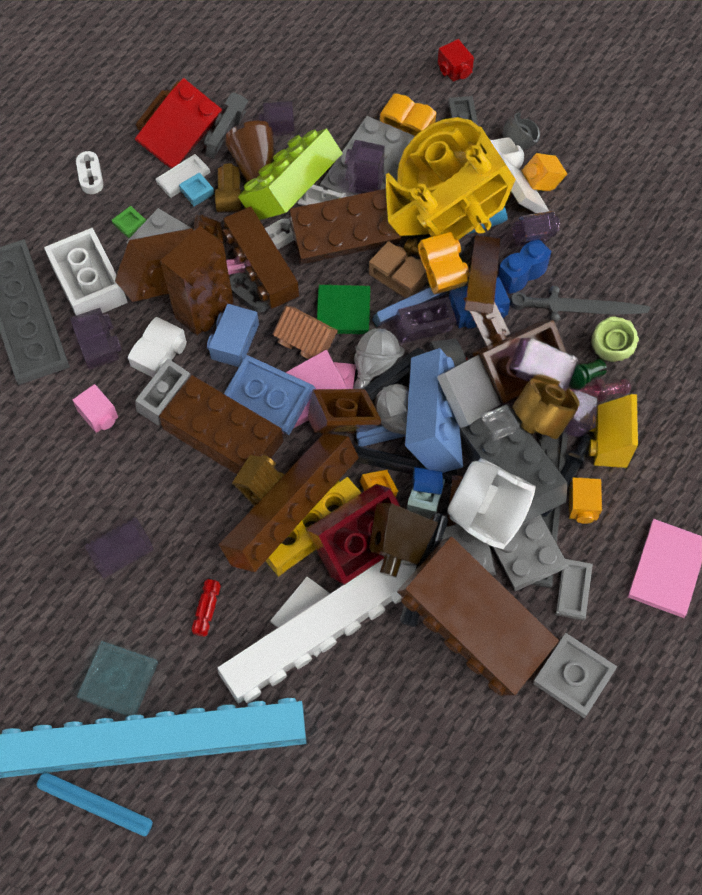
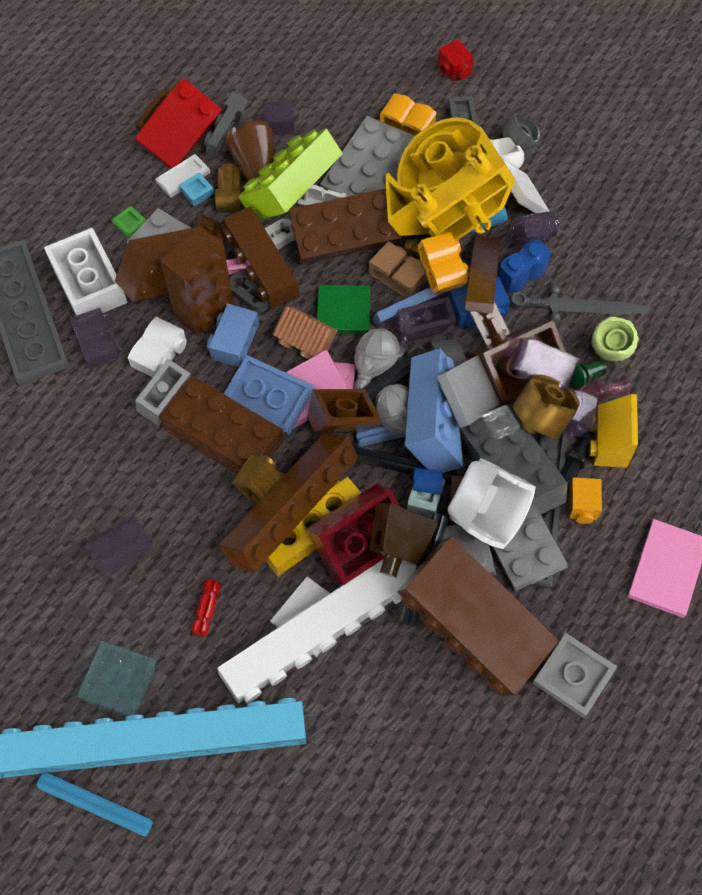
(94, 171): white beam -> none
(96, 409): bright pink brick -> none
(365, 167): clear purple brick -> none
(379, 477): light orange plate -> none
(544, 172): light orange brick -> none
(574, 590): light grey tile -> none

